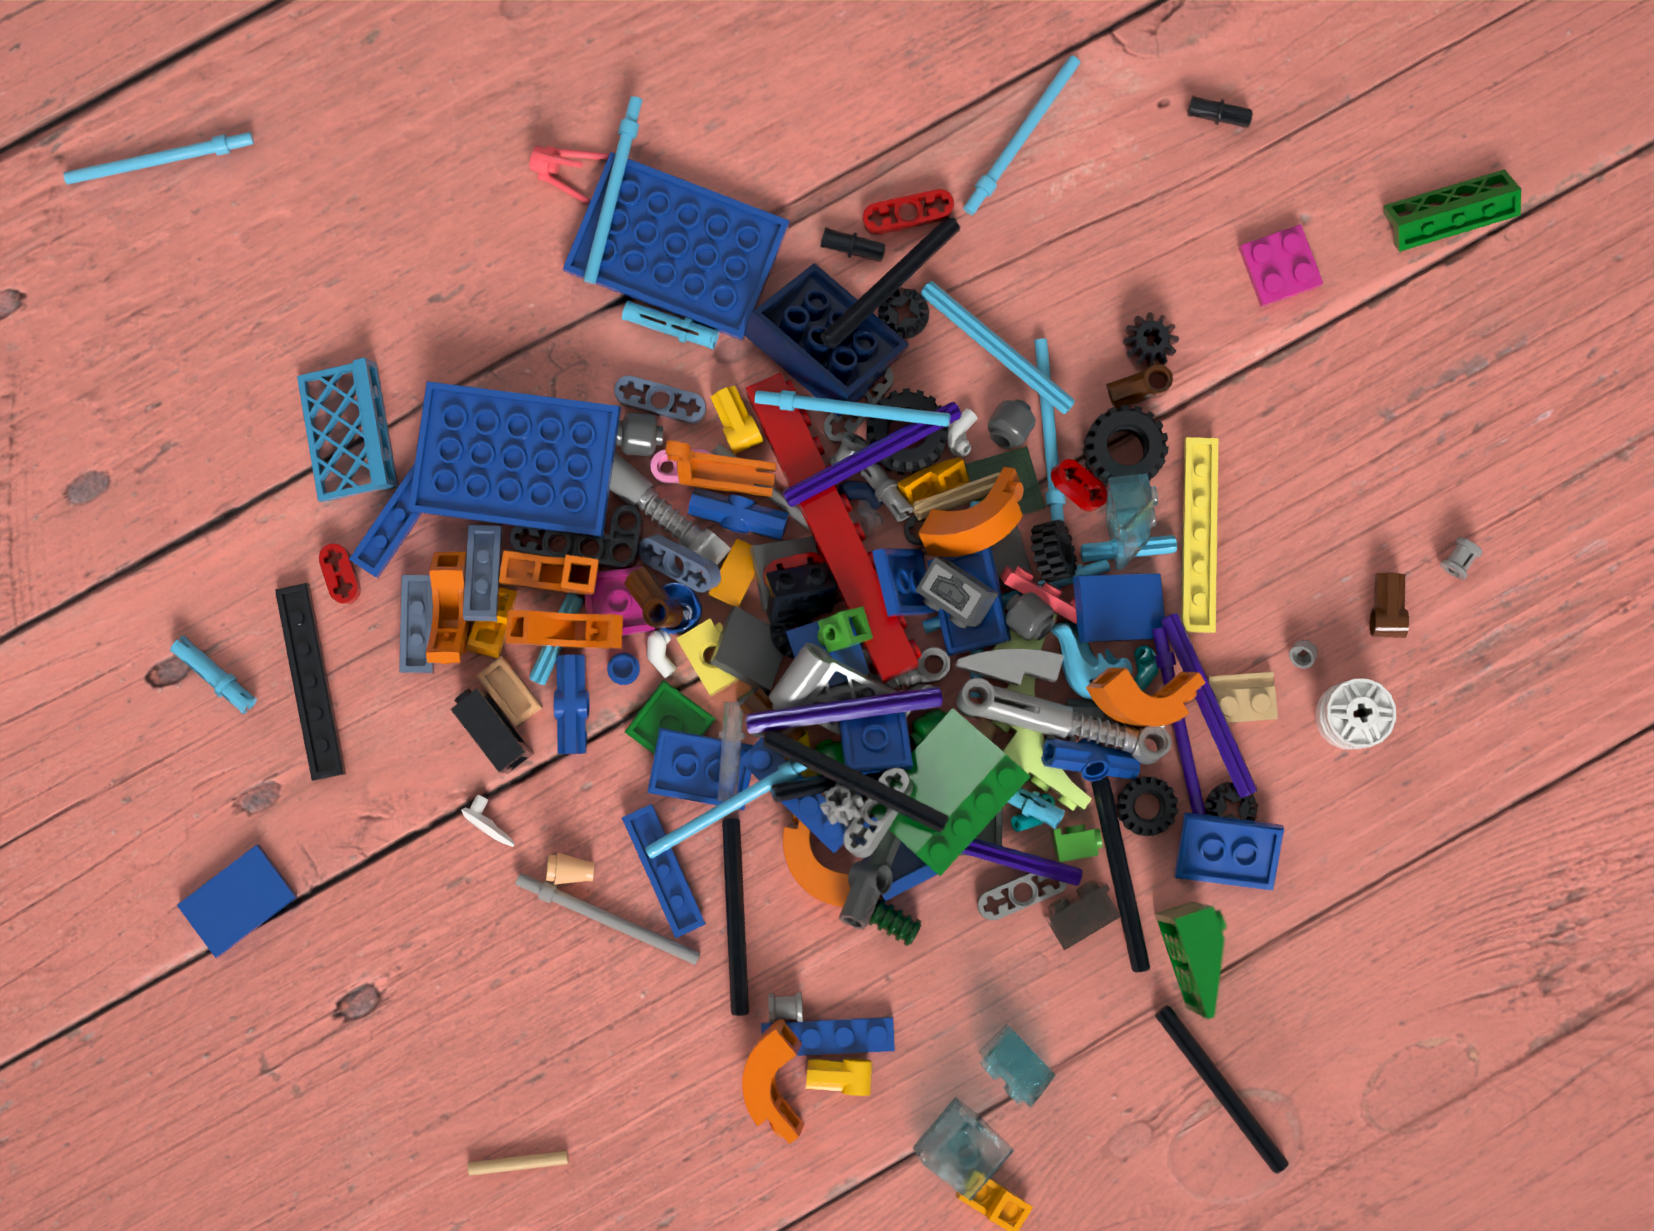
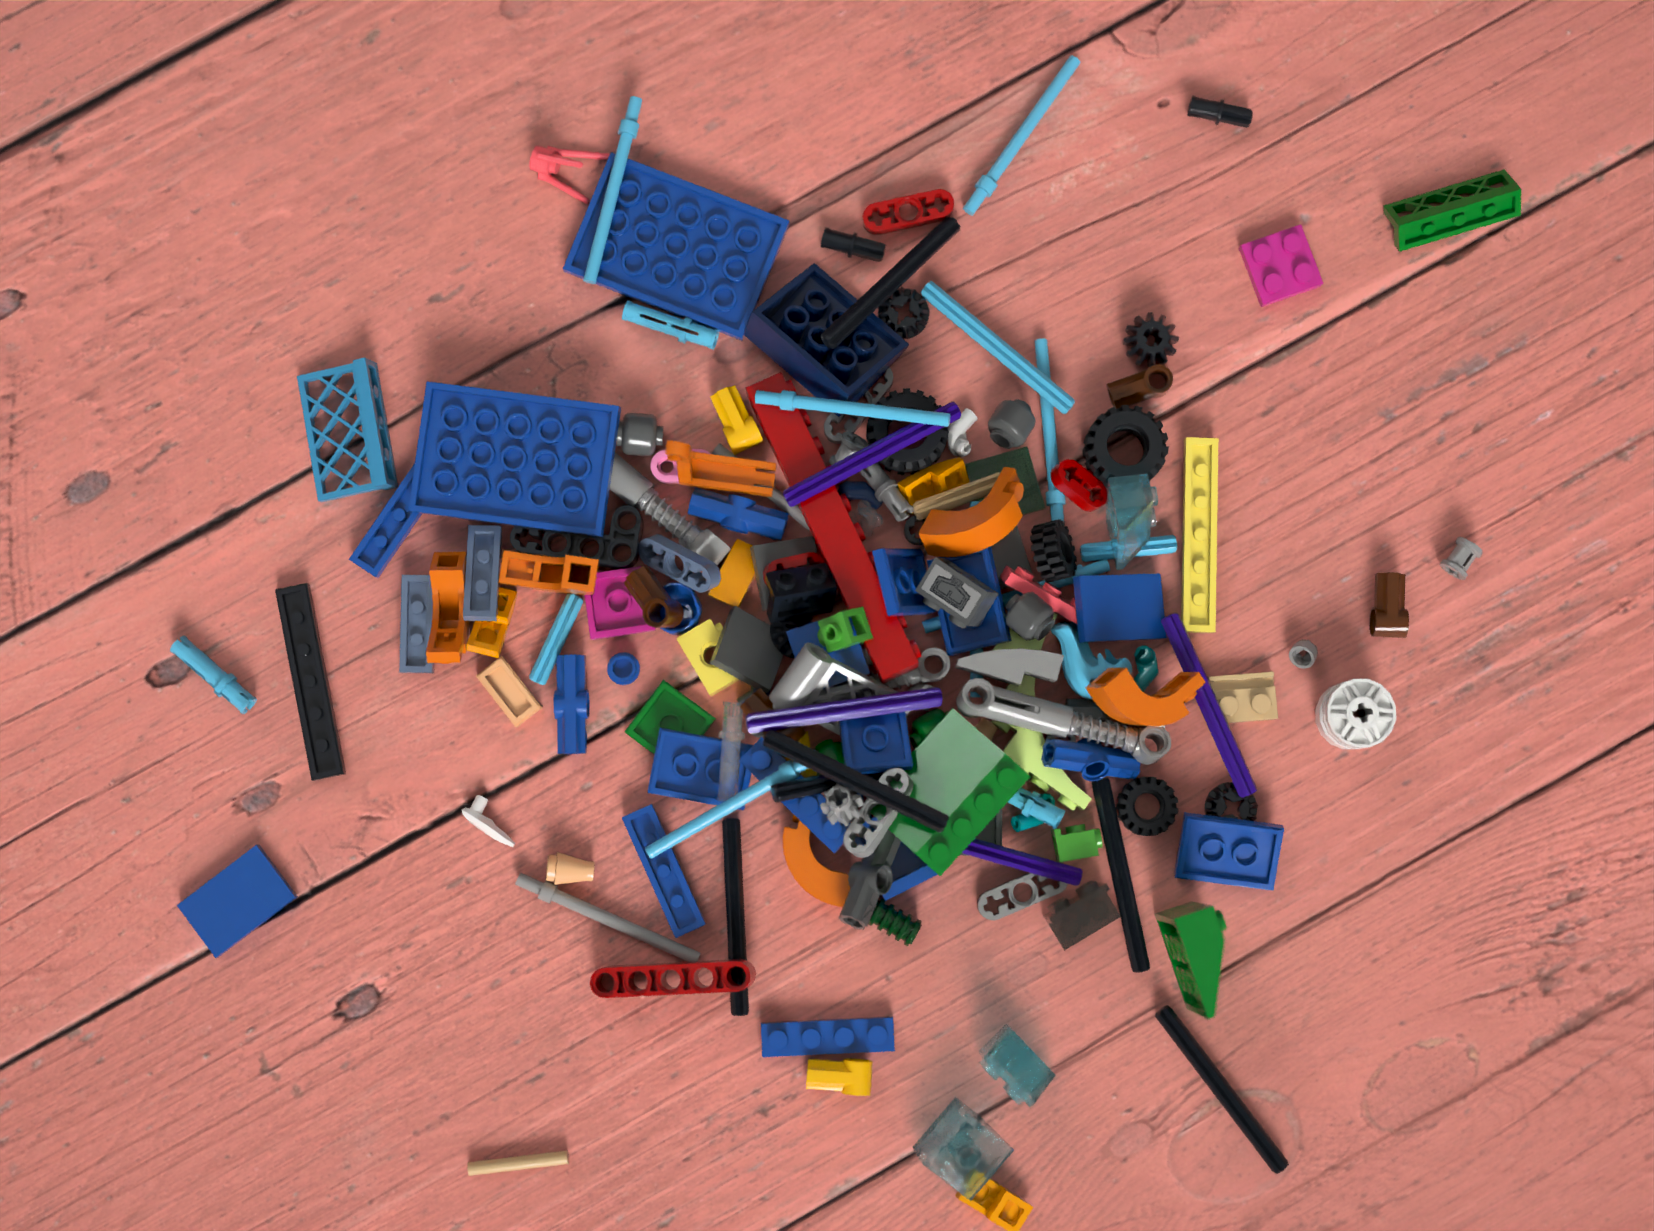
(219, 144): medium azure bar -> none
(332, 576): red beam -> none
(491, 730): black window -> none
(564, 629): orange arch -> none
(634, 401): sand blue beam -> none
(656, 652): white arm -> none
(657, 982): none -> red beam
(759, 1085): orange arch -> none
(785, 1007): light grey bush -> none
(1165, 661): dark purple bar -> none

